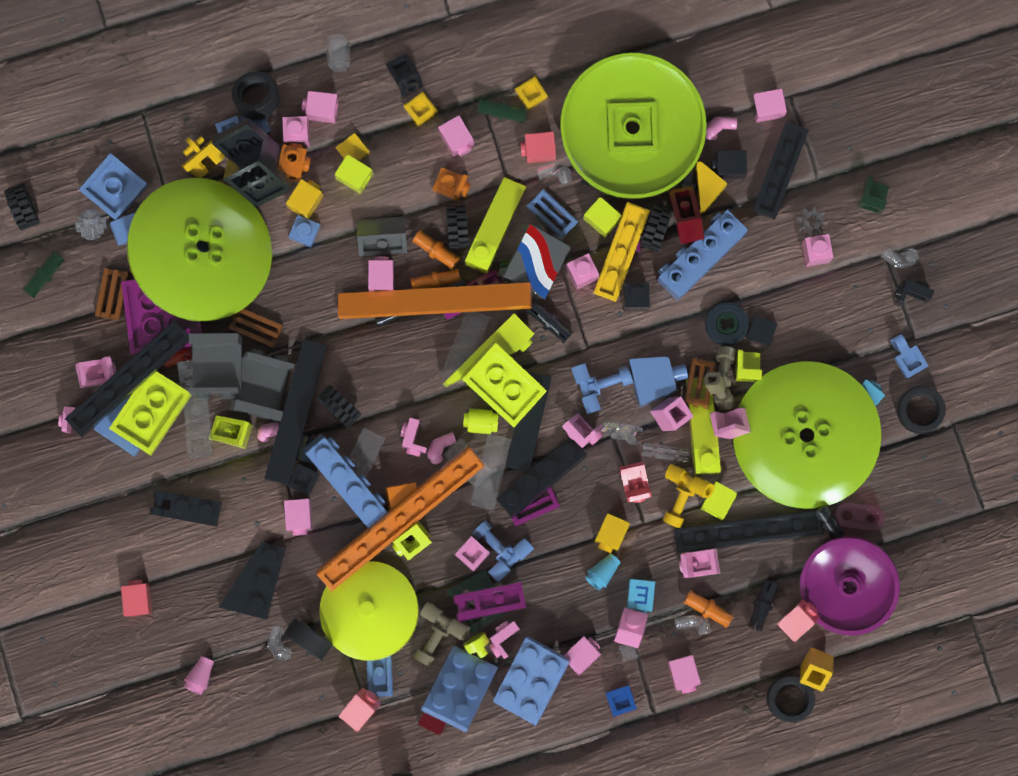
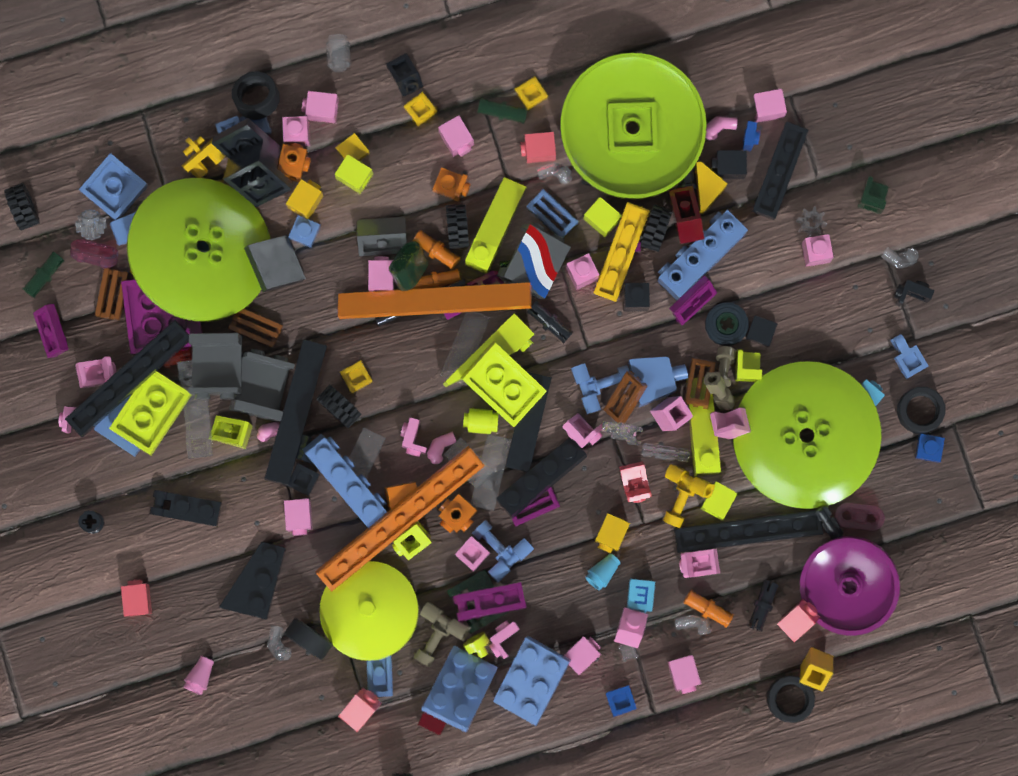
(50, 331): none -> magenta plate
(94, 253): none -> clear pink plate
(95, 527): none -> black bush
(274, 263): none -> tile
(356, 376): none -> yellow tile
(408, 266): none -> clear green beam
(459, 505): none -> orange brick
(628, 400): none -> dark orange tile
(693, 300): none -> magenta tile
(751, 136): none -> blue plate
(929, 448): none -> blue plate

